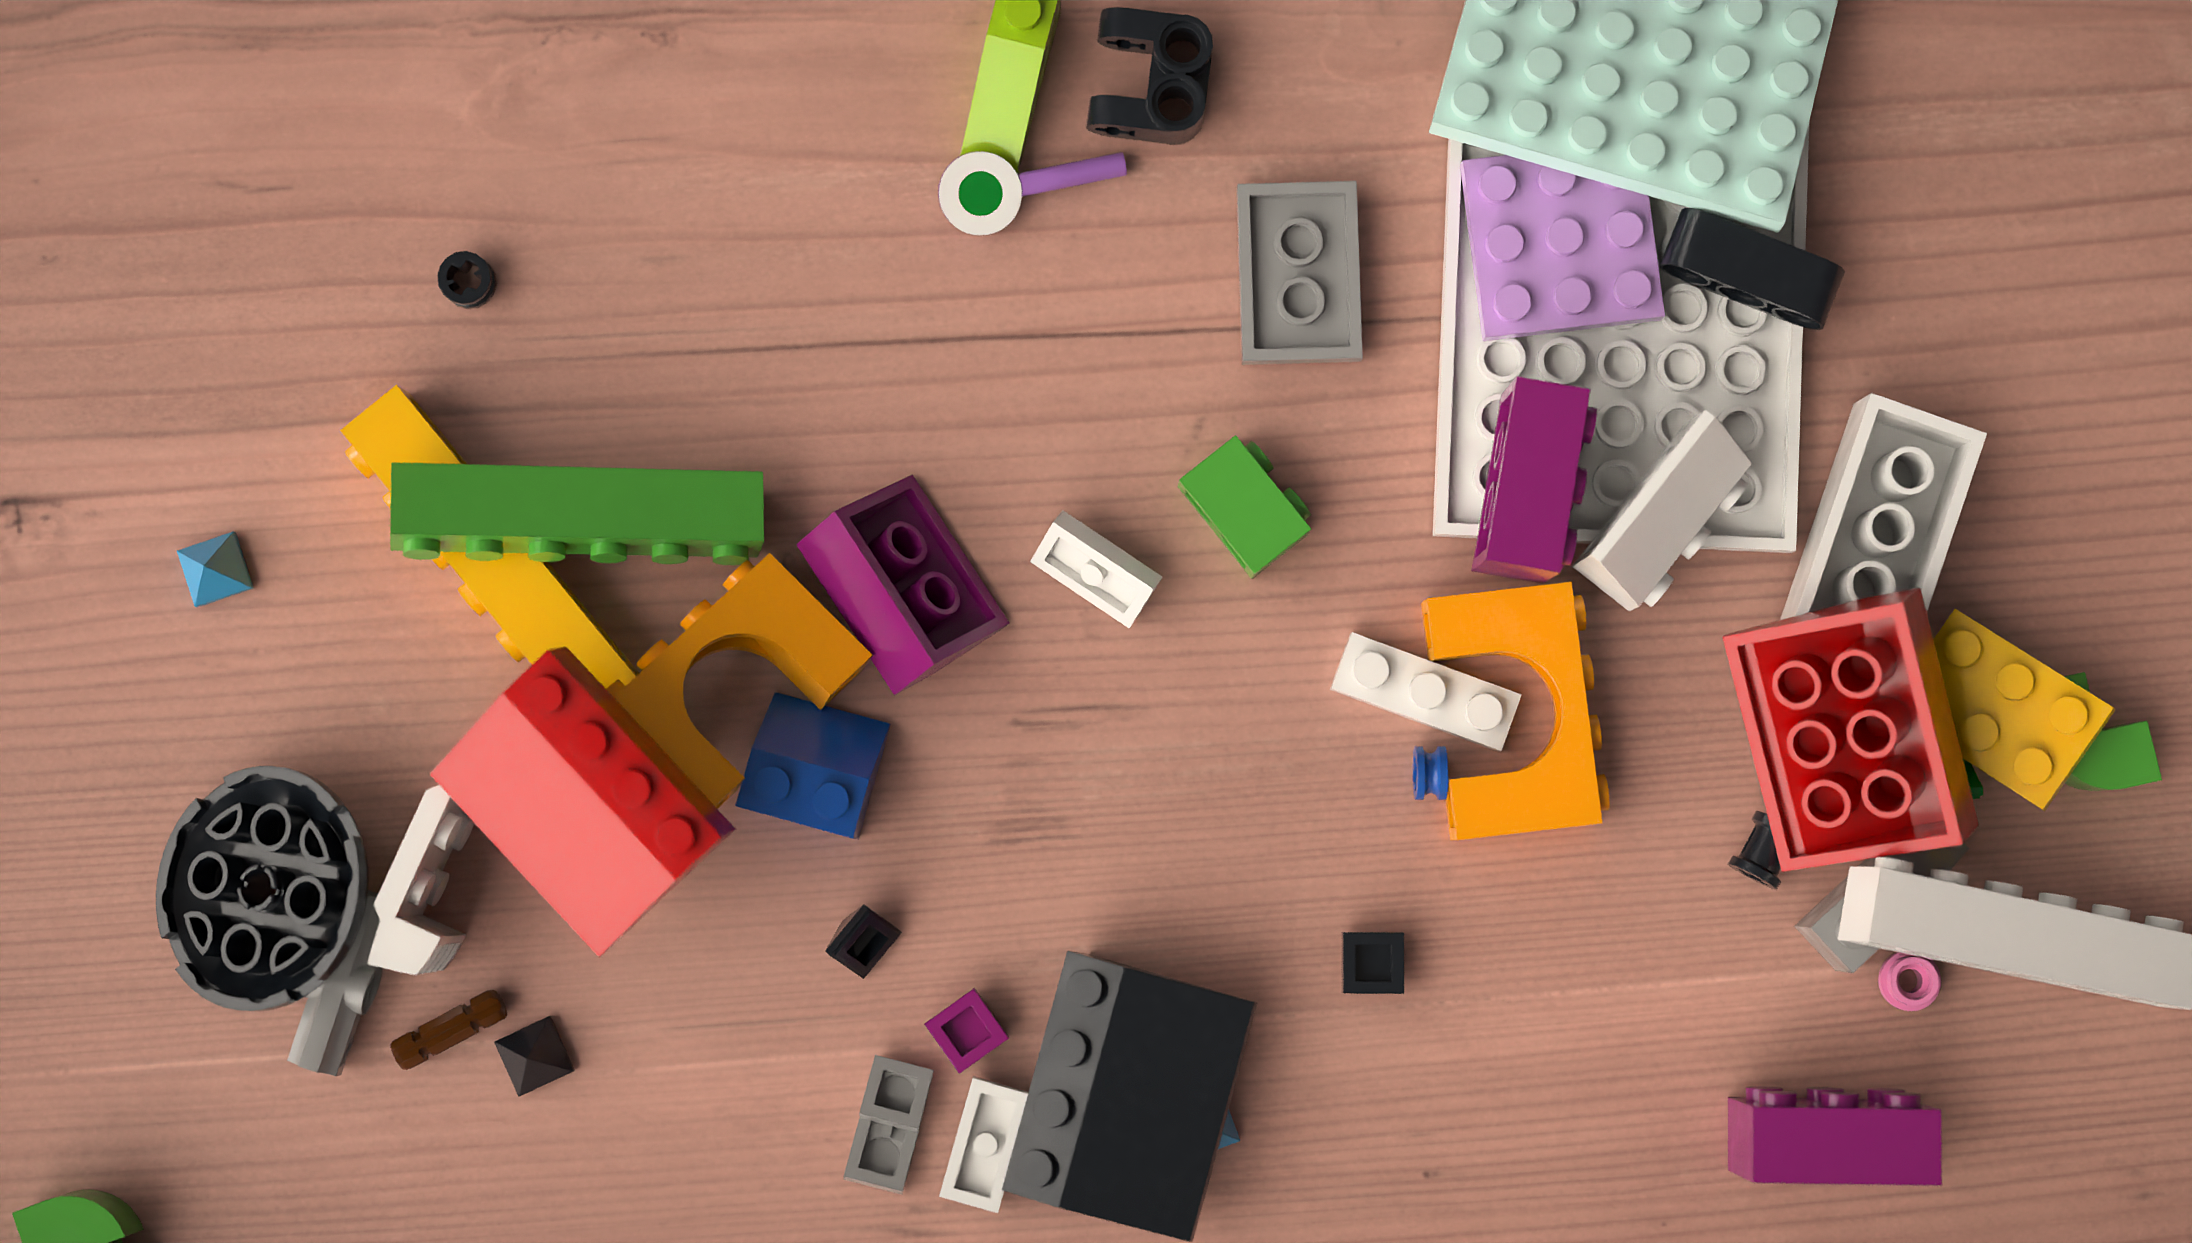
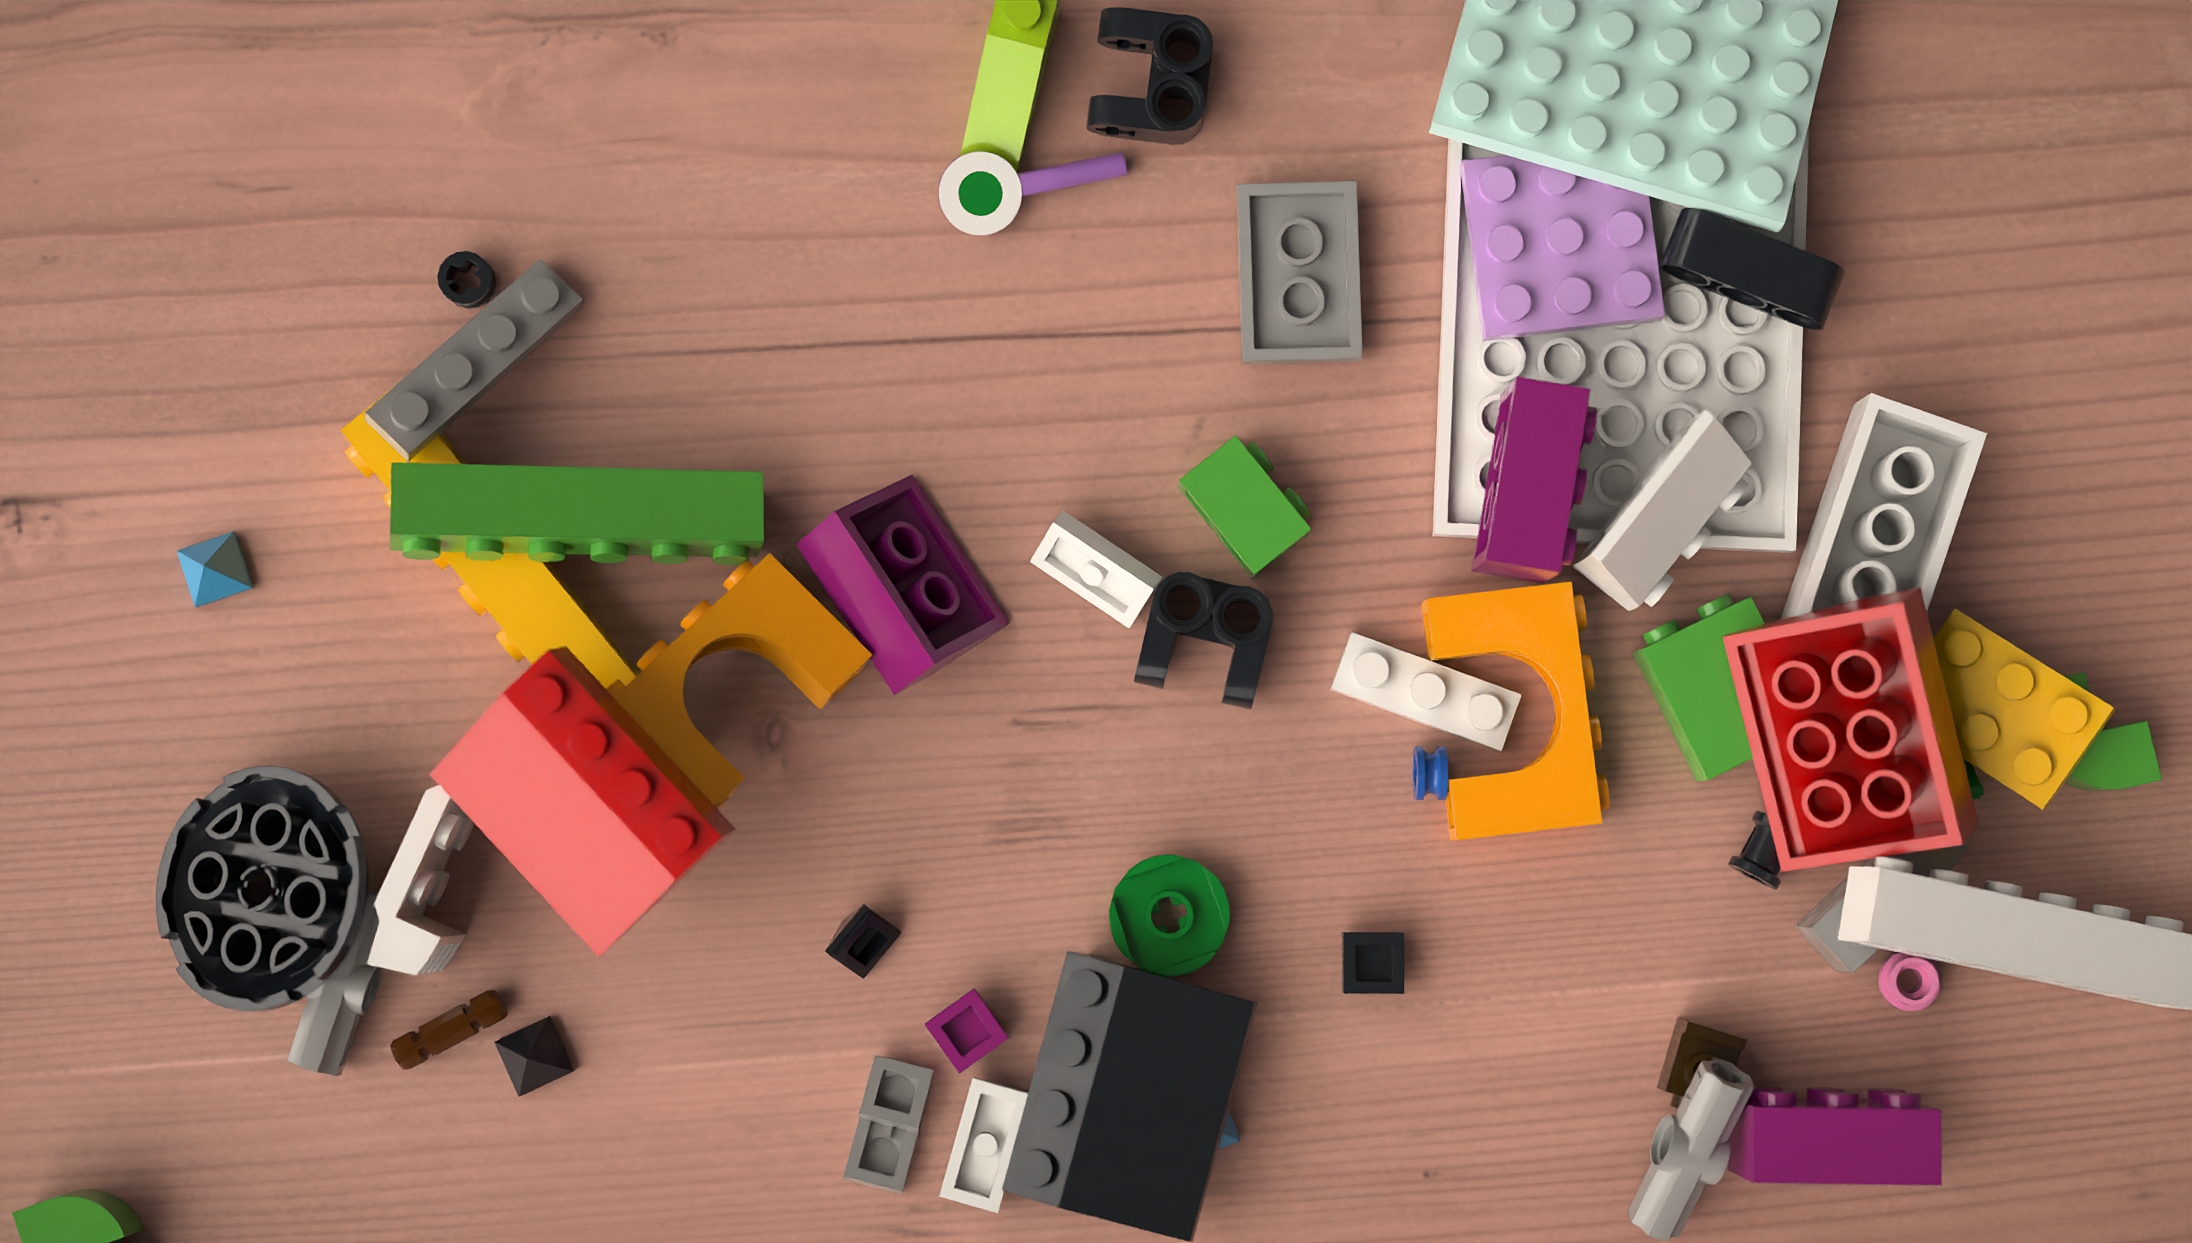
(473, 360): none -> light grey plate
(813, 766): blue slope -> none
(1200, 930): none -> green plate
(1207, 626): none -> black piece
(1689, 1046): none -> dark brown brick
(1690, 1149): none -> light grey piece
(1696, 686): none -> bright green brick

